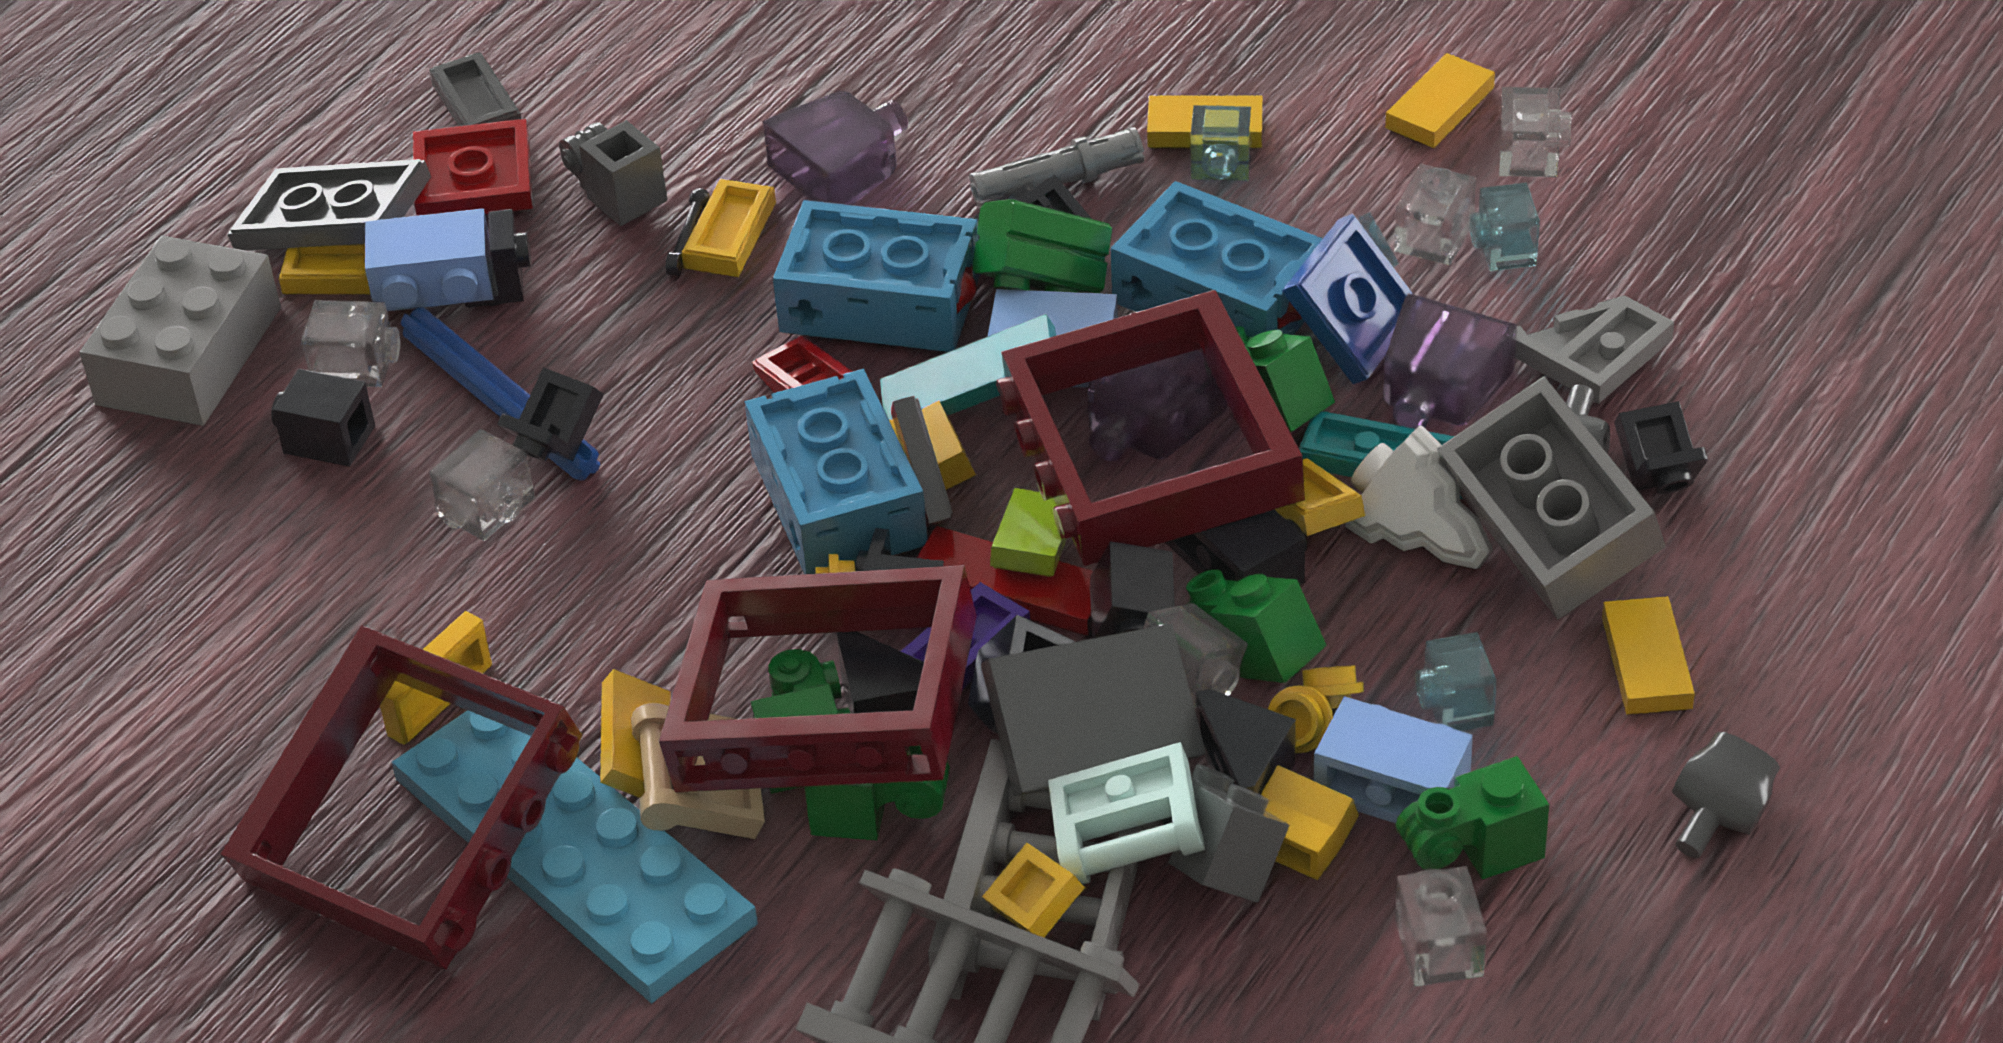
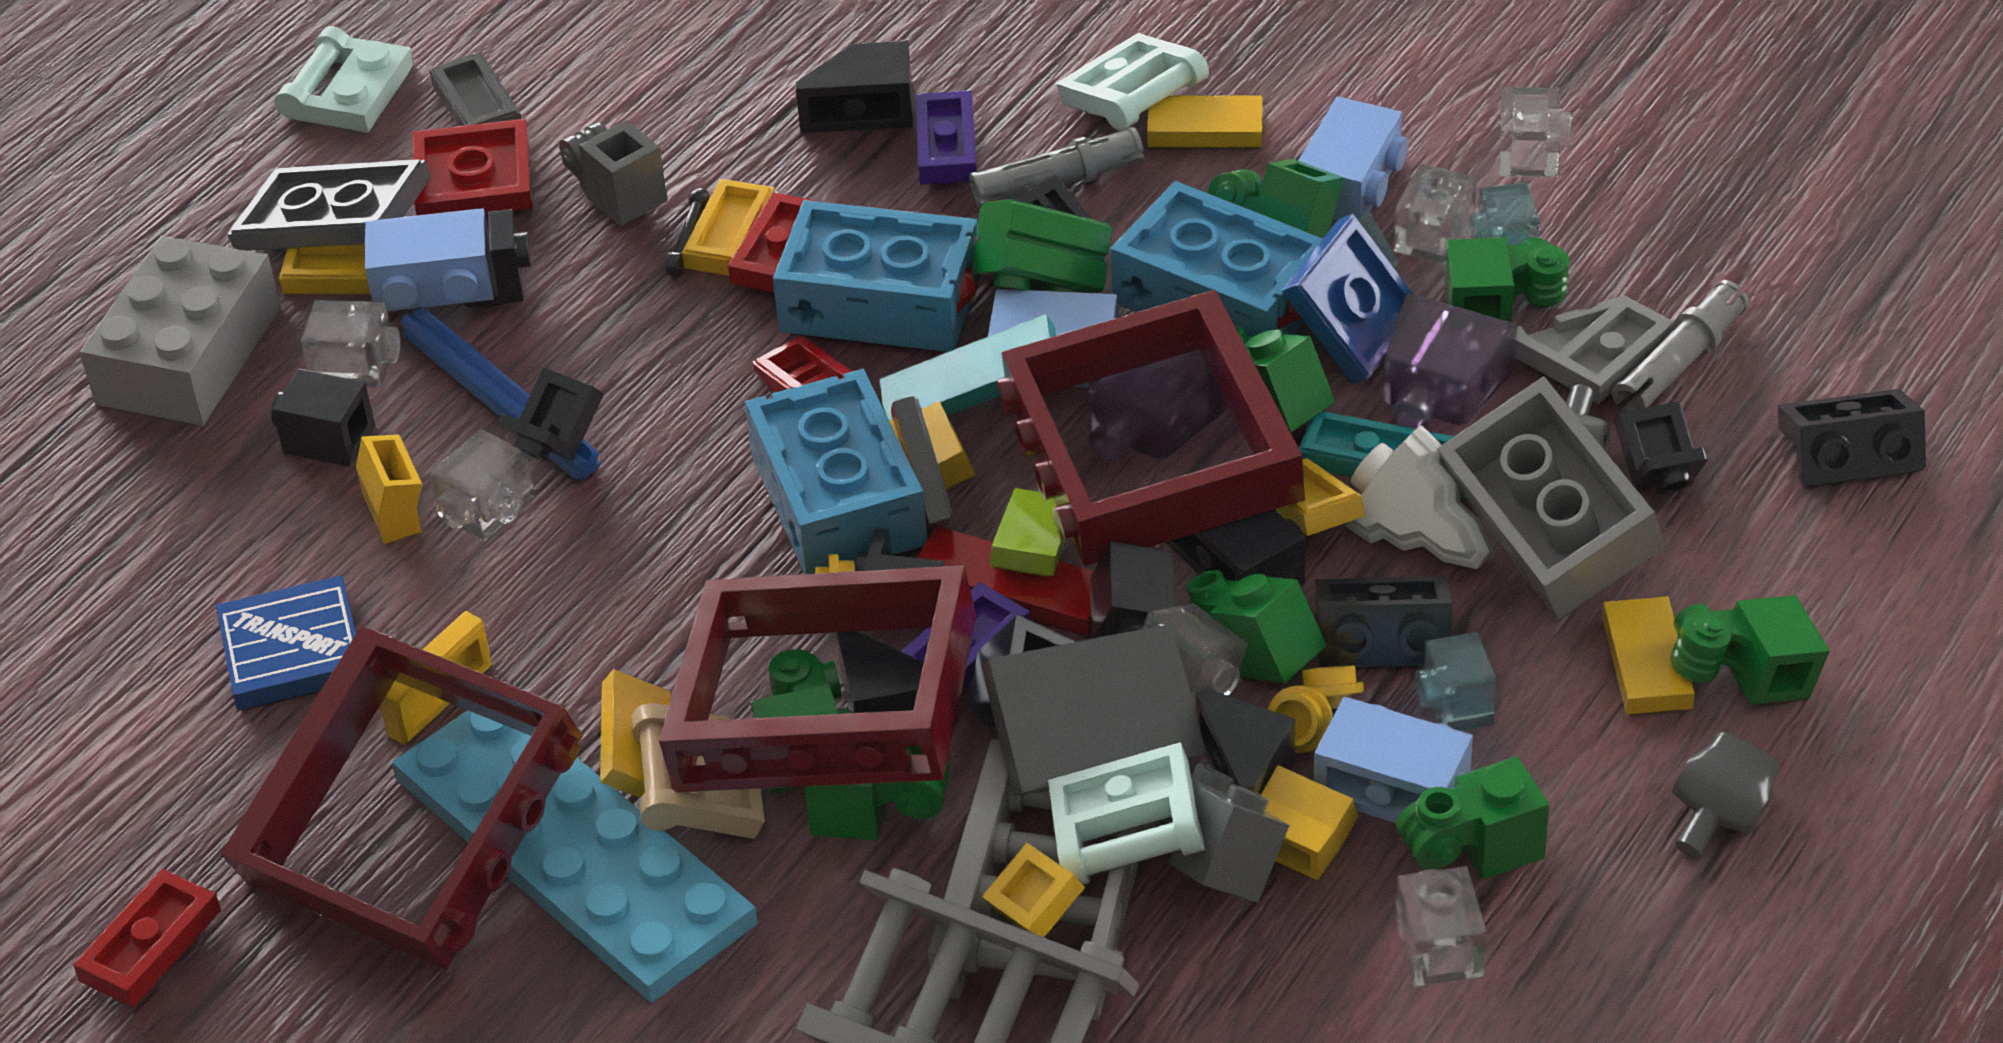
(147, 937): none -> red plate
(285, 640): none -> blue tile
(359, 89): none -> light aqua plate
(389, 486): none -> yellow piece
(764, 244): none -> red plate
(835, 146): clear purple torso -> none
(858, 90): none -> black slope
(945, 137): none -> dark purple plate
(1132, 79): none -> light aqua plate
(1221, 142): clear light blue plate -> none
(1289, 193): none -> green brick
(1363, 147): none -> light blue brick
(1381, 619): none -> black bracket
(1440, 100): yellow tile -> none
(1489, 273): none -> green brick
(1695, 333): none -> light grey pin
(1762, 641): none -> green brick
(1855, 436): none -> black bracket

